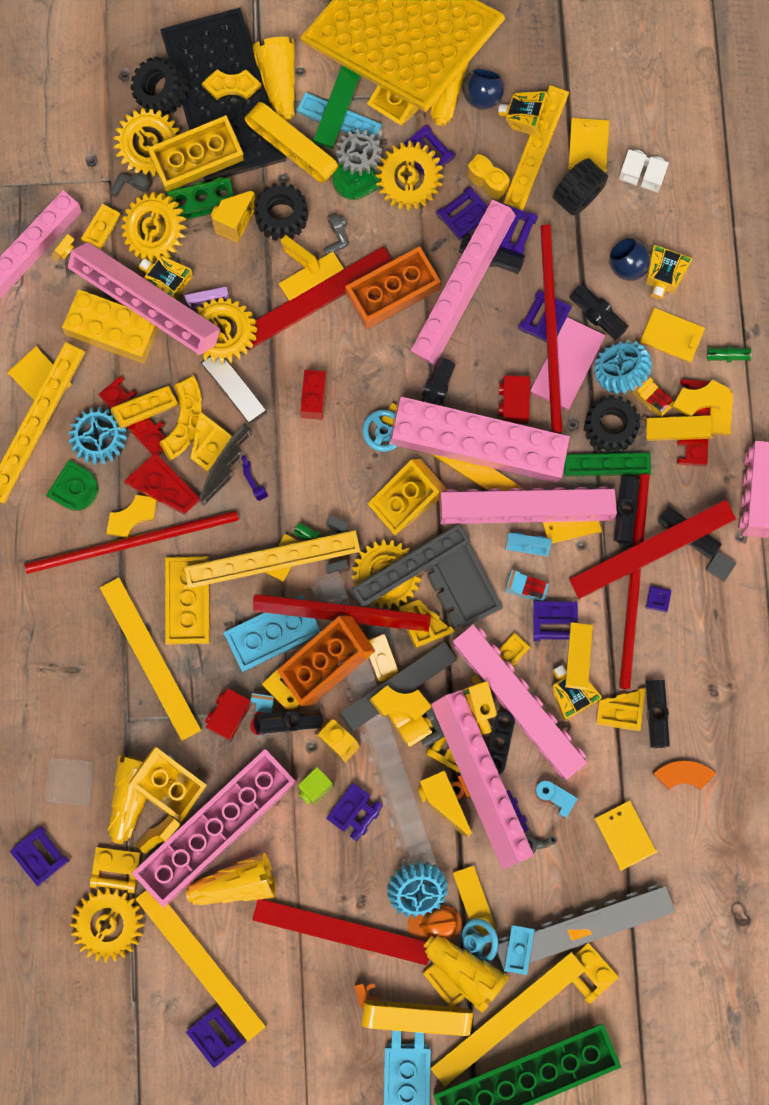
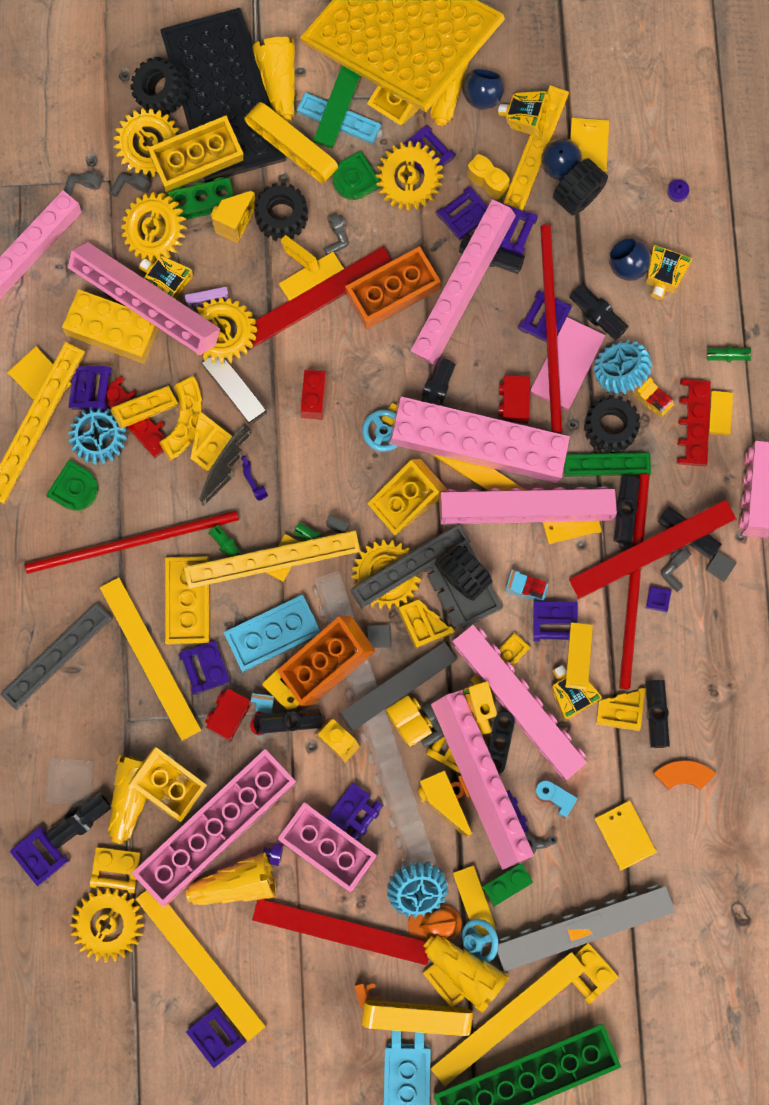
(56, 656): none -> dark grey tile
(63, 248): yellow plate -> none
(78, 820): none -> black piece
(83, 388): none -> dark purple plate
(89, 180): none -> dark grey plate
(101, 226): yellow plate -> none
(123, 522): yellow tile -> none
(157, 834): yellow tile -> none
(163, 485): red wing -> none
(211, 664): none -> dark purple plate
(227, 545): none -> green pin
(240, 84): yellow tile -> none
(275, 853): none -> dark purple tile
(314, 787): lime brick -> none
(327, 848): none -> bright pink brick
(331, 611): red tile -> none
(341, 566): dark grey tile -> none
(363, 144): light grey gear -> none
(382, 659): yellow plate -> none
(410, 705): yellow tile -> none
(463, 571): none -> black tyre
(507, 885): none -> green brick
(519, 950): medium azure plate -> none
(528, 544): medium azure plate -> none
(559, 164): none -> dark blue helmet
(654, 173): white piece -> none
(672, 335): yellow container -> none
(678, 190): none -> dark purple tile
(679, 428): yellow tile -> none
(679, 558): none -> dark grey plate
(691, 401): yellow tile -> none

